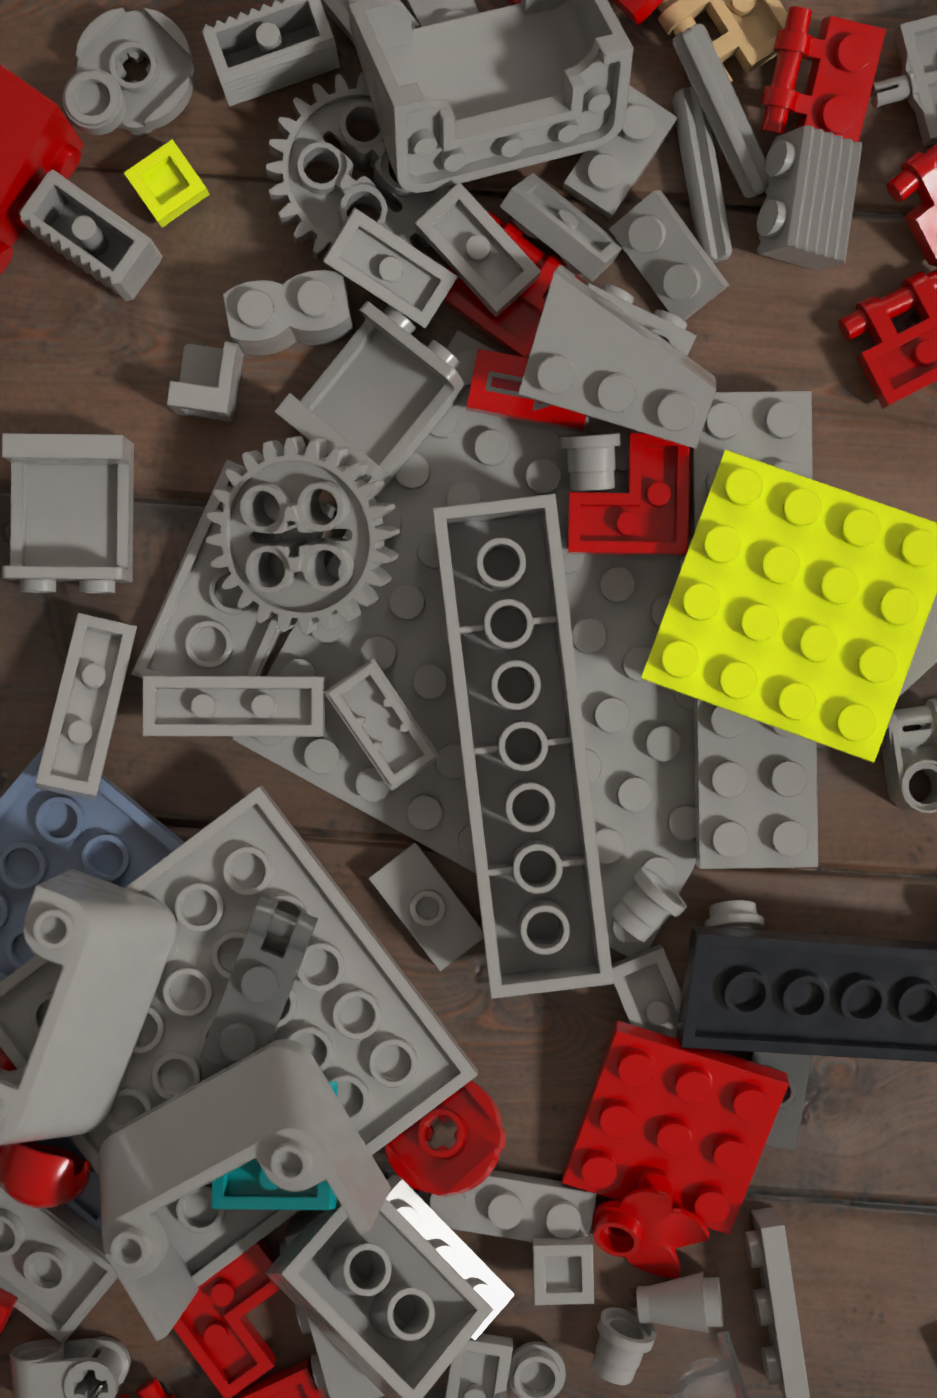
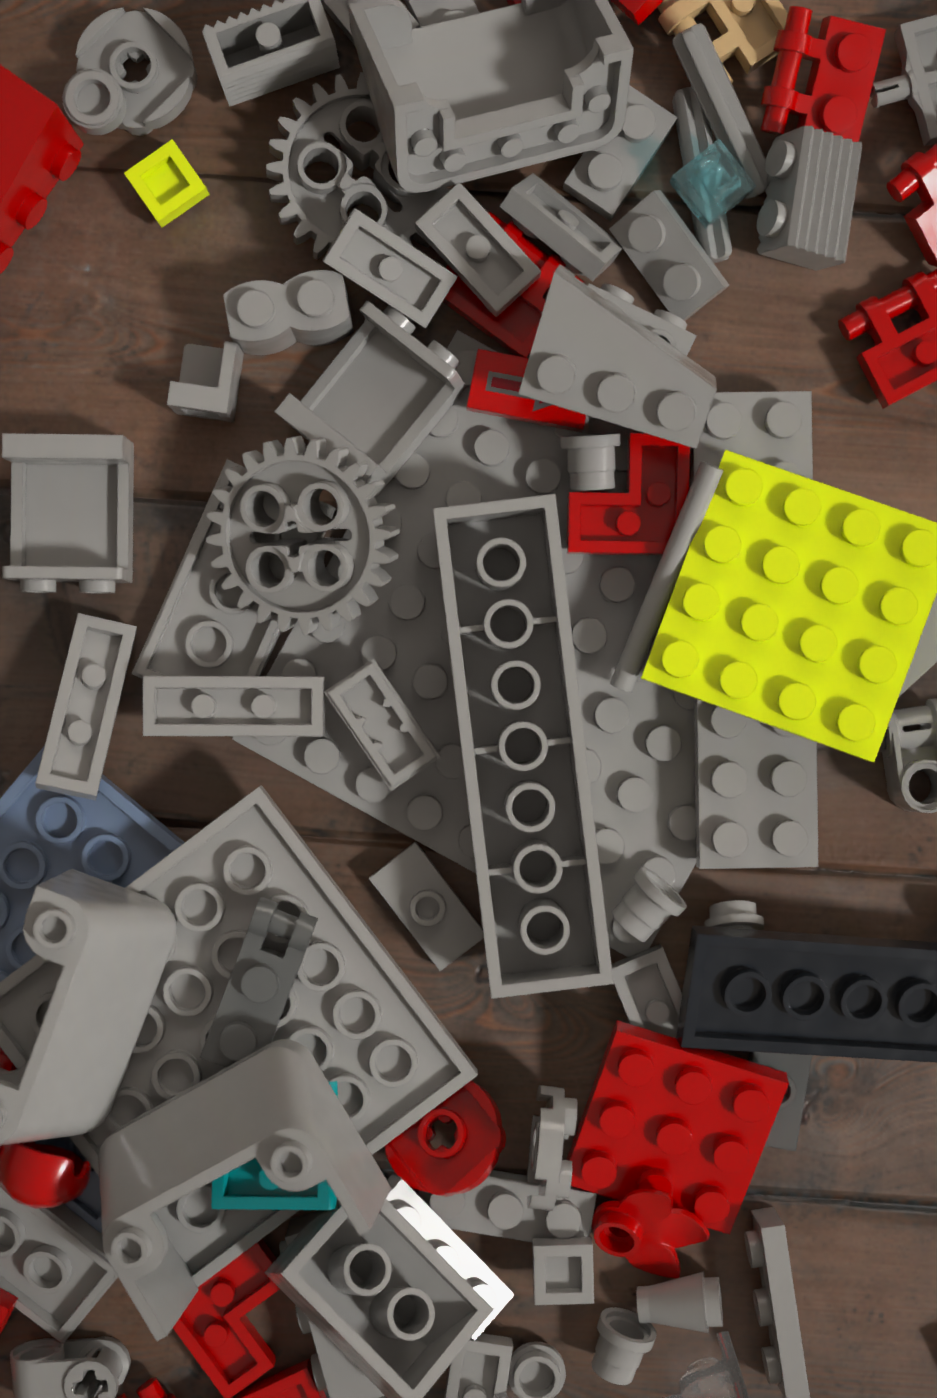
(90, 235): light grey brick -> none
(546, 1148): none -> light grey plate
(665, 577): none -> light grey bar
(712, 183): none -> clear light blue tile

